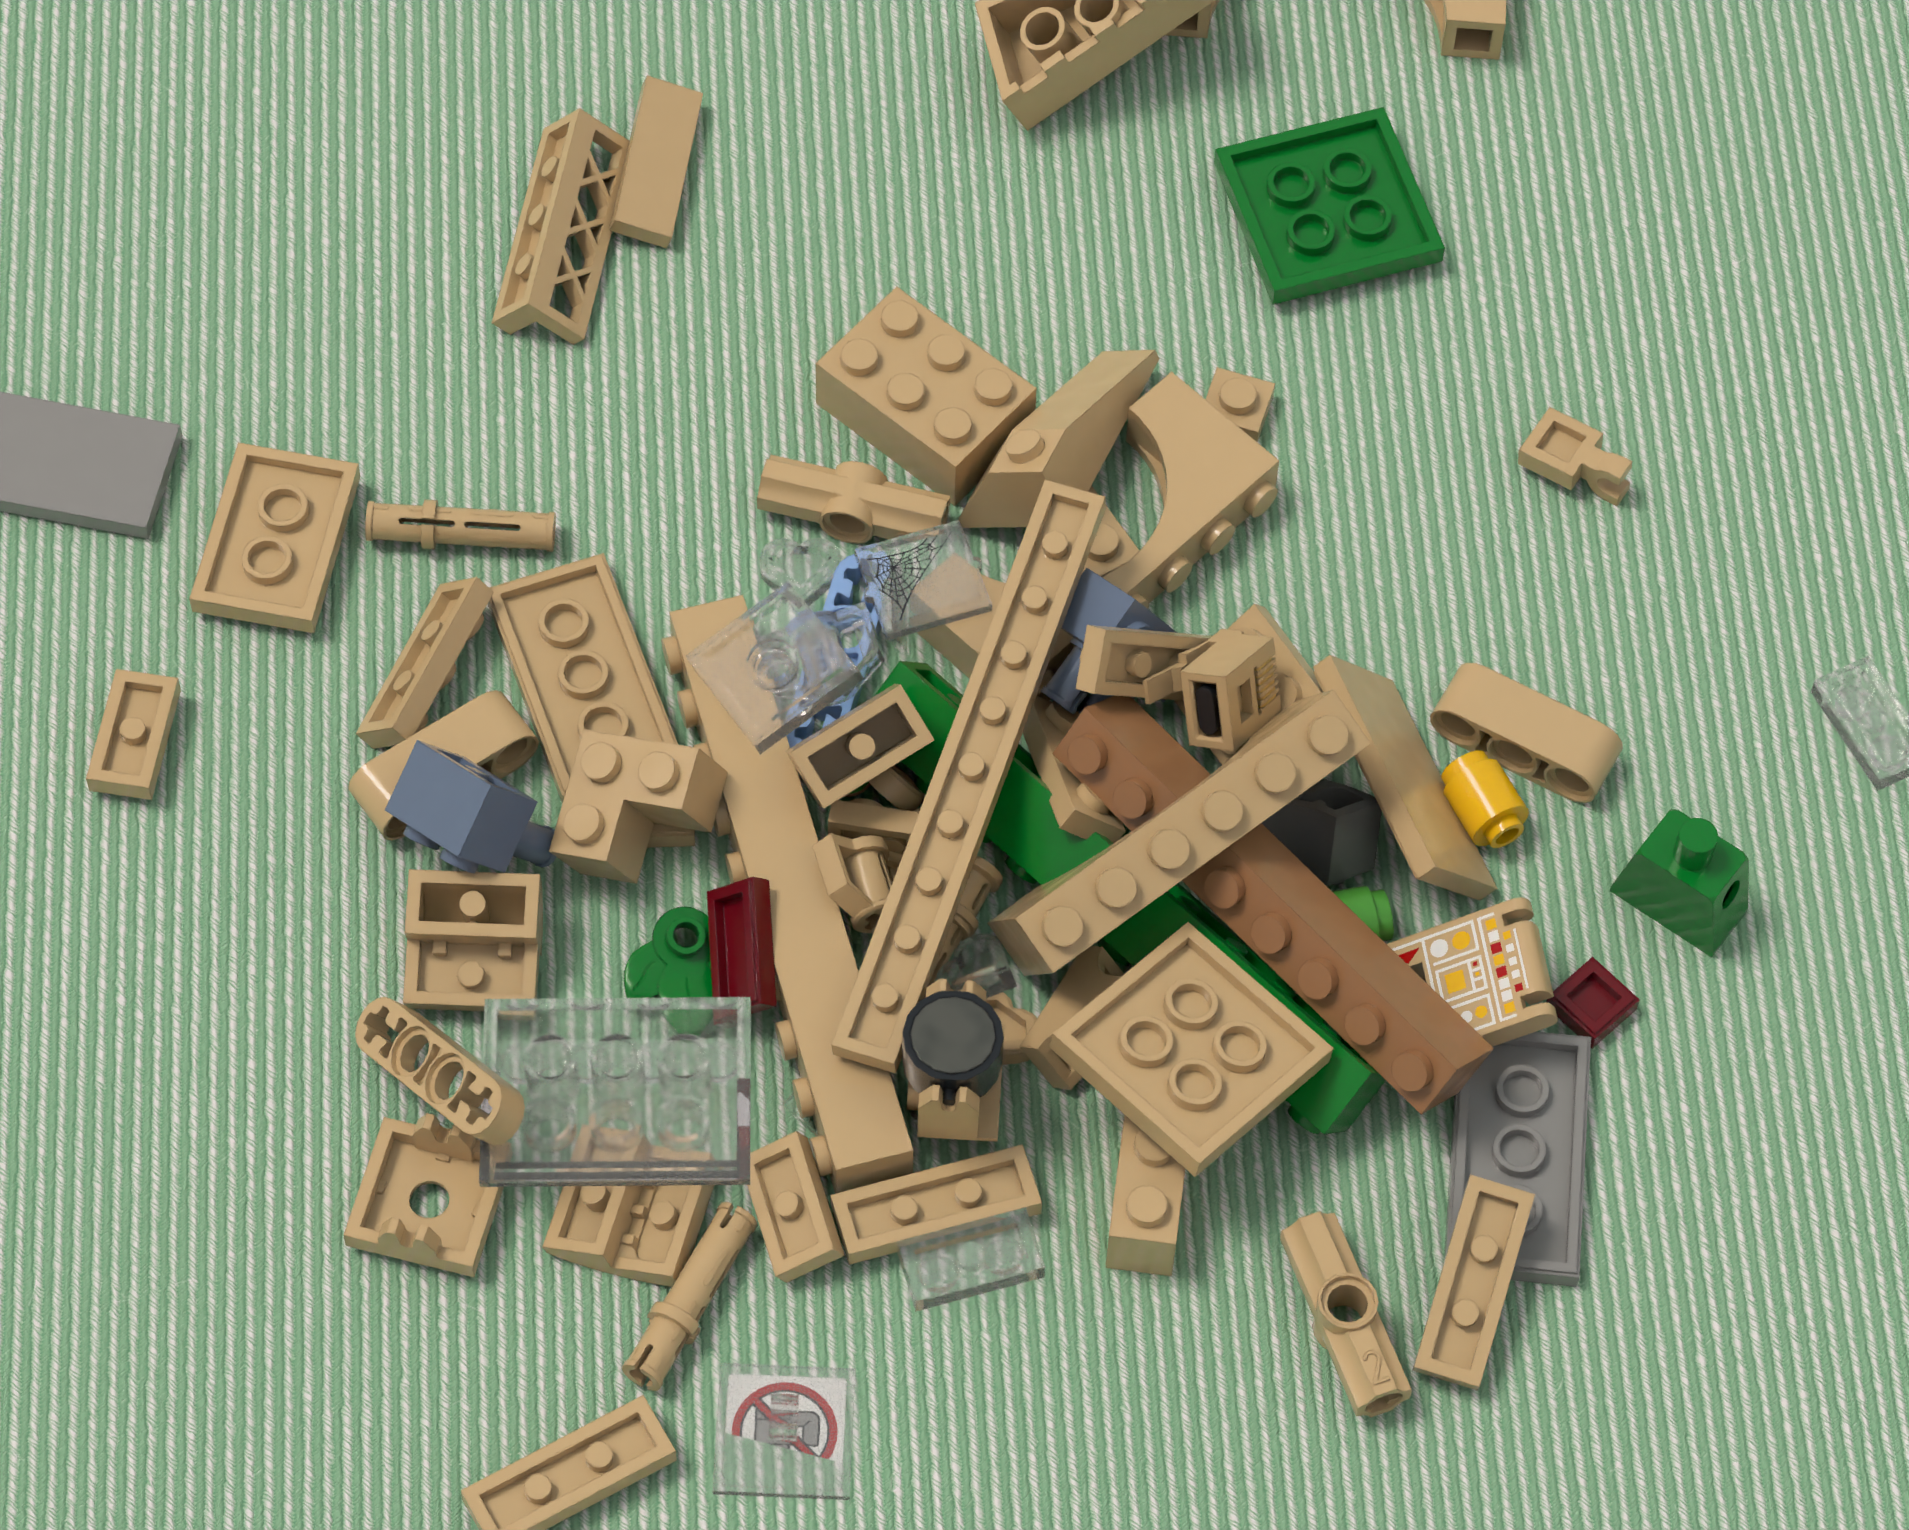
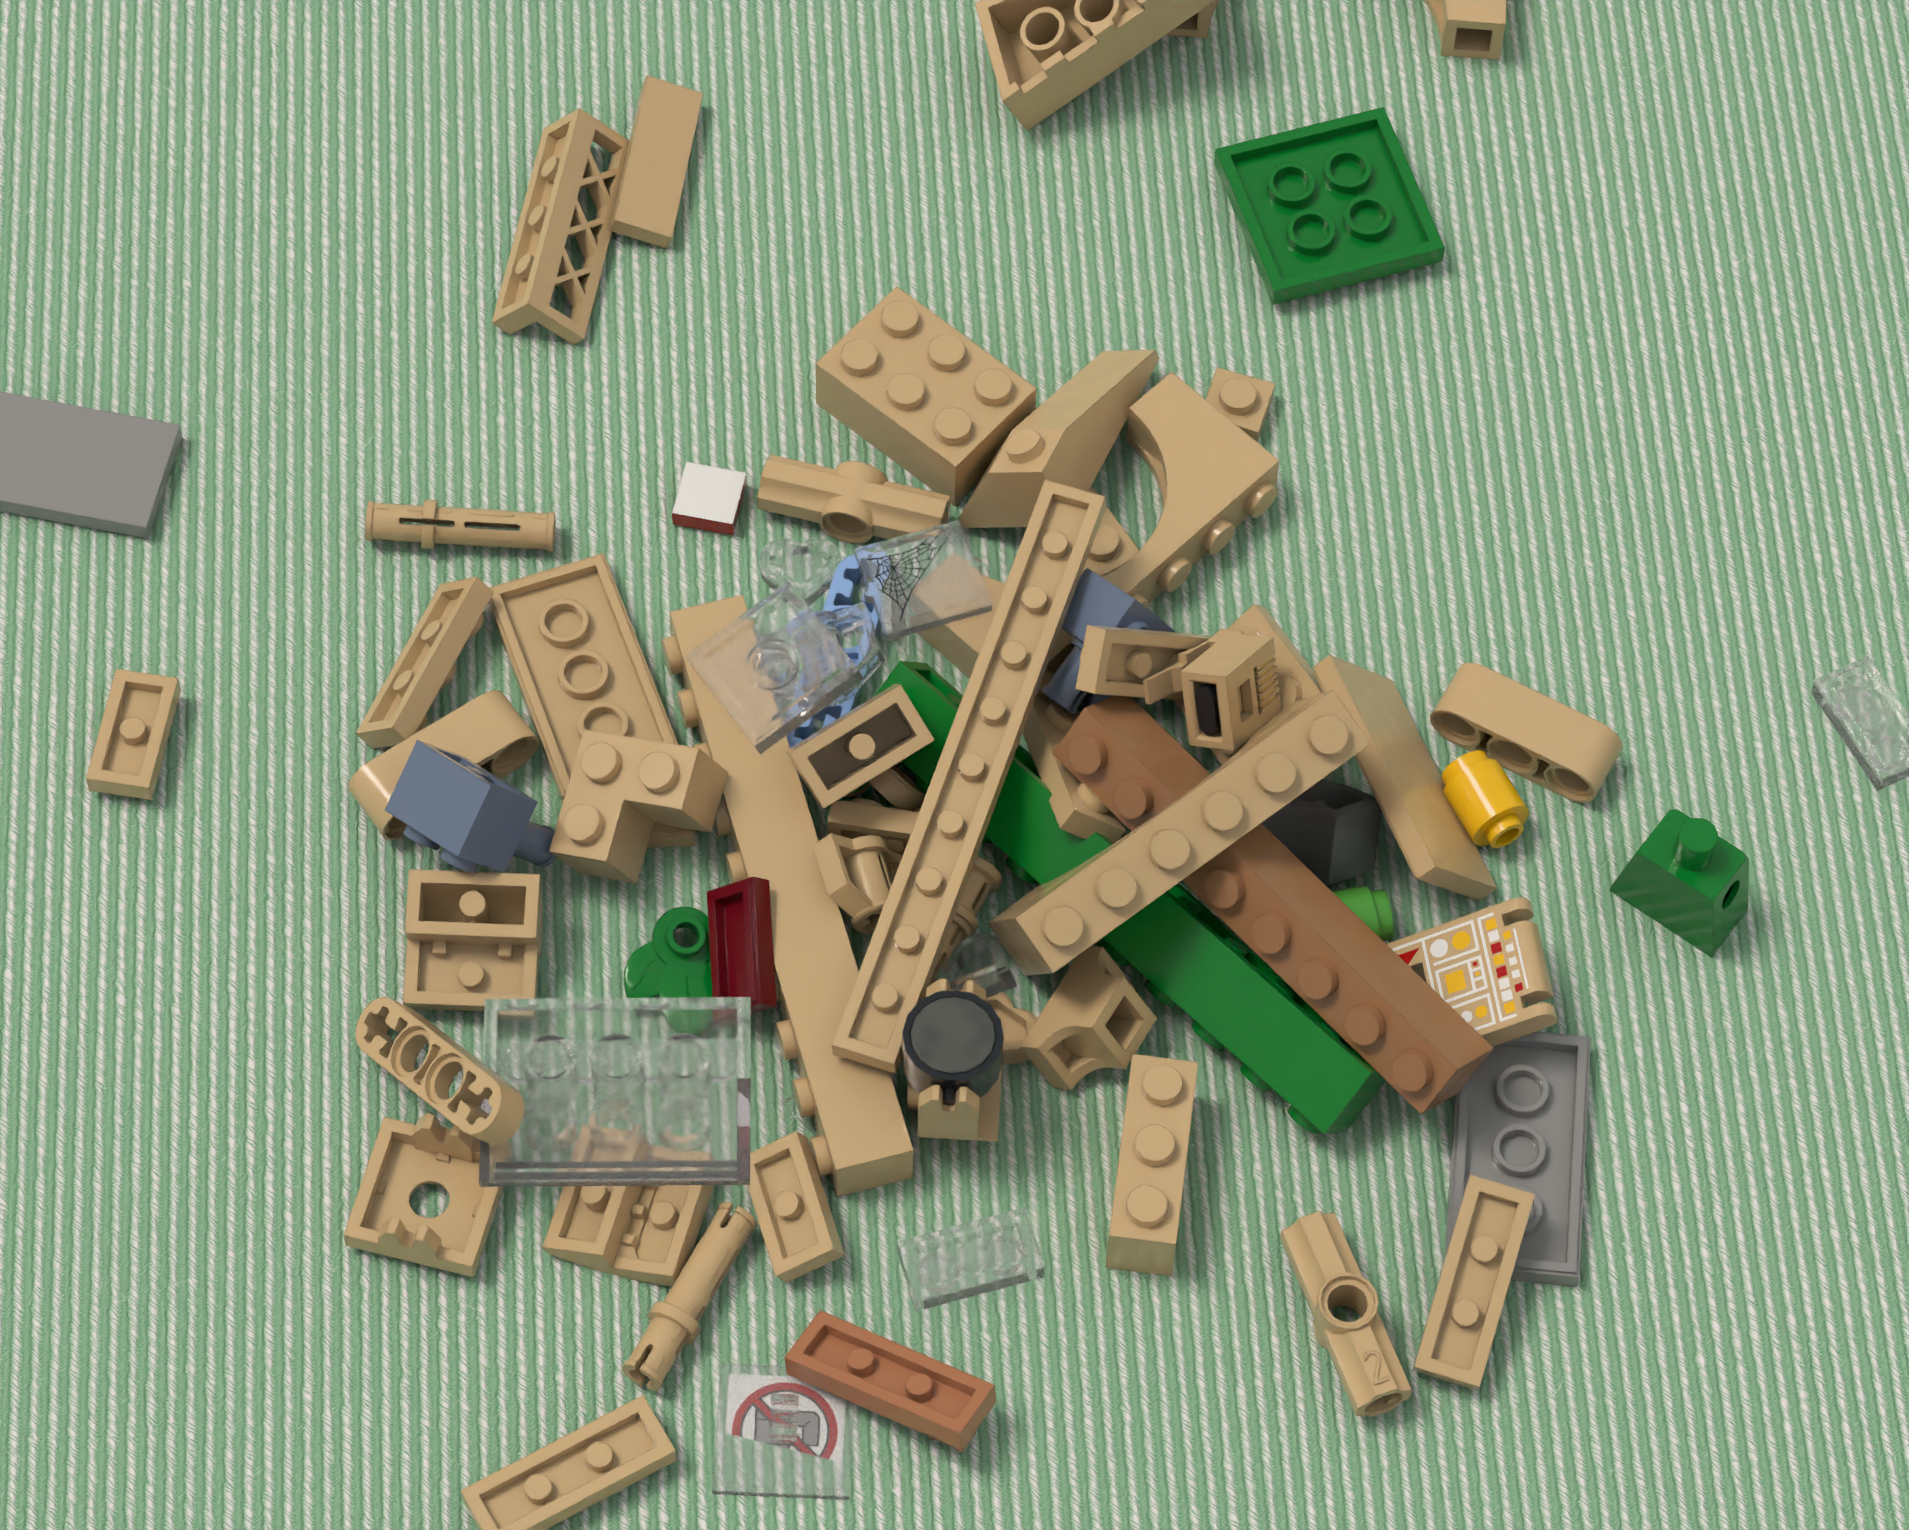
(275, 537): tan plate -> none
(709, 498): none -> white tile
(891, 1380): none -> nougat hinge
(931, 1200): tan plate -> none
(1191, 1048): tan plate -> none
(1569, 449): tan plate -> none
(1593, 1002): dark red tile -> none

